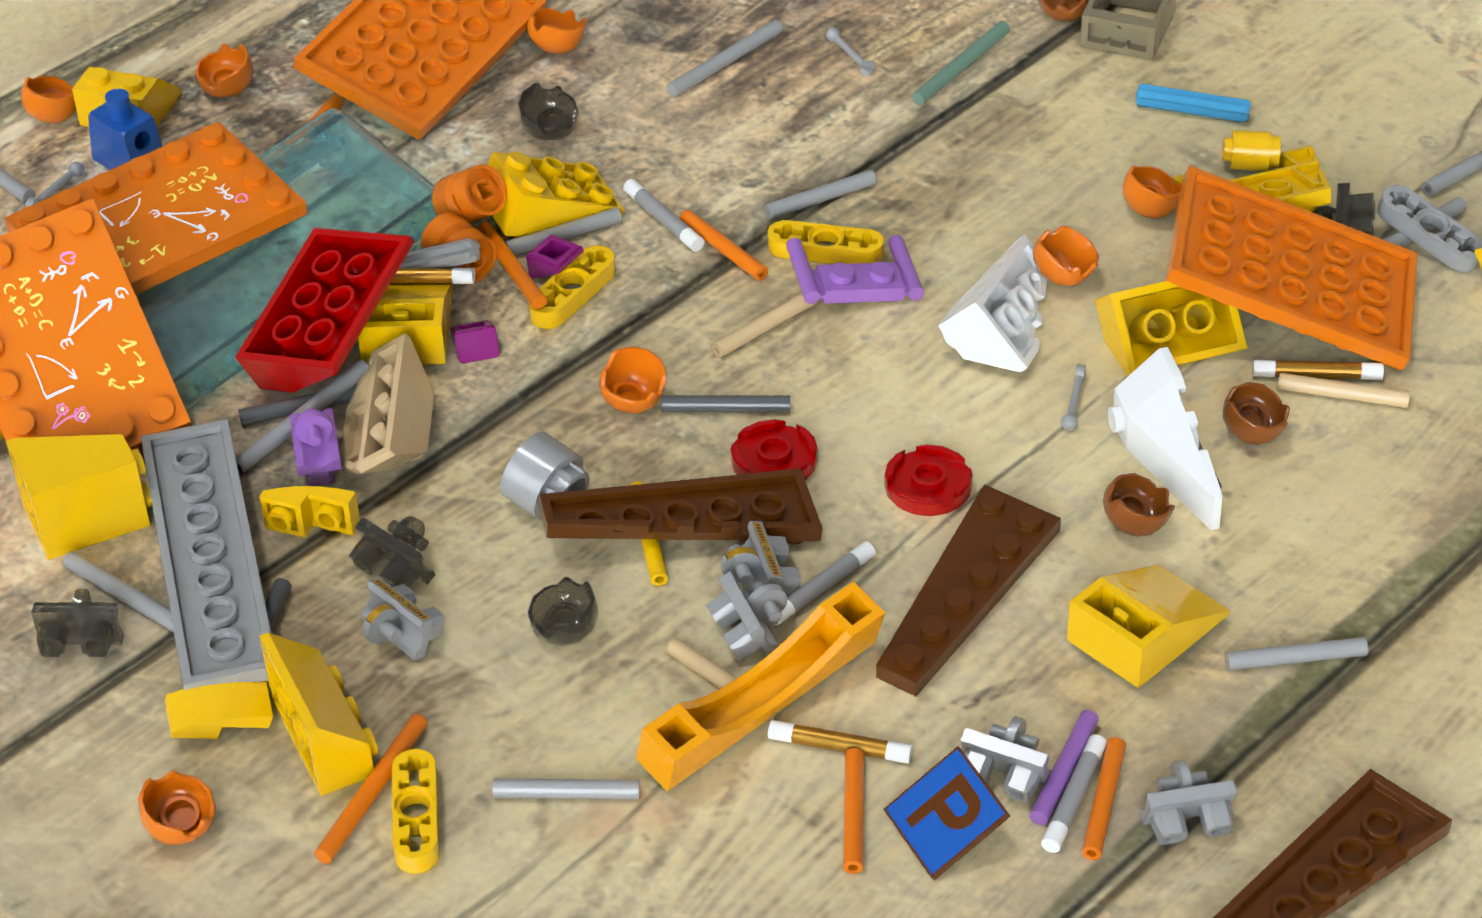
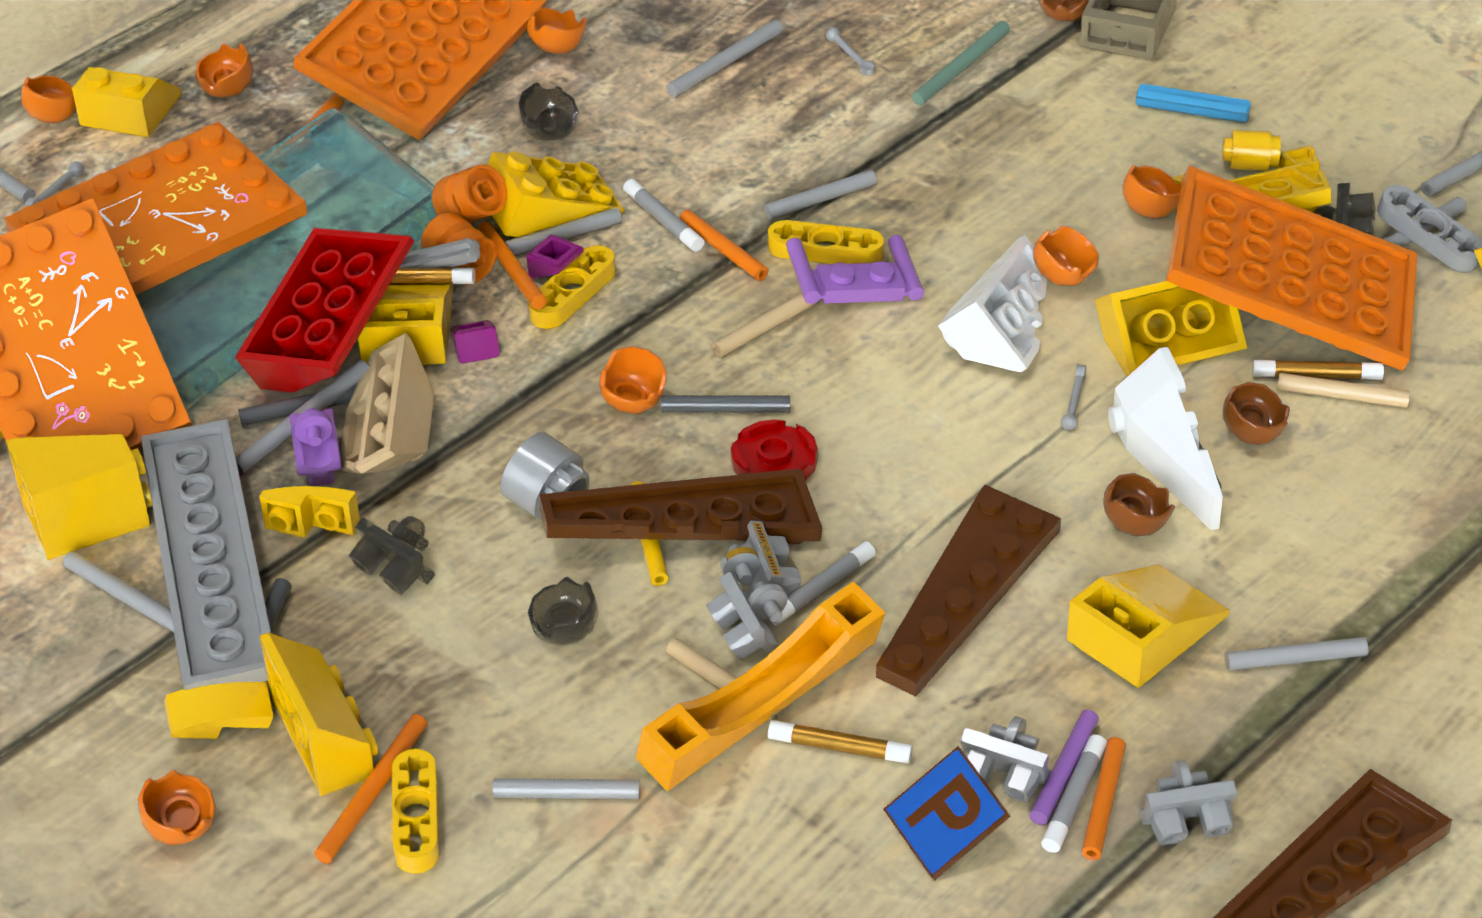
(78, 622): clear smoke hips -> none
(121, 131): blue torso -> none
(395, 617): light grey hips -> none
(853, 811): orange piece -> none
(928, 480): red tile -> none

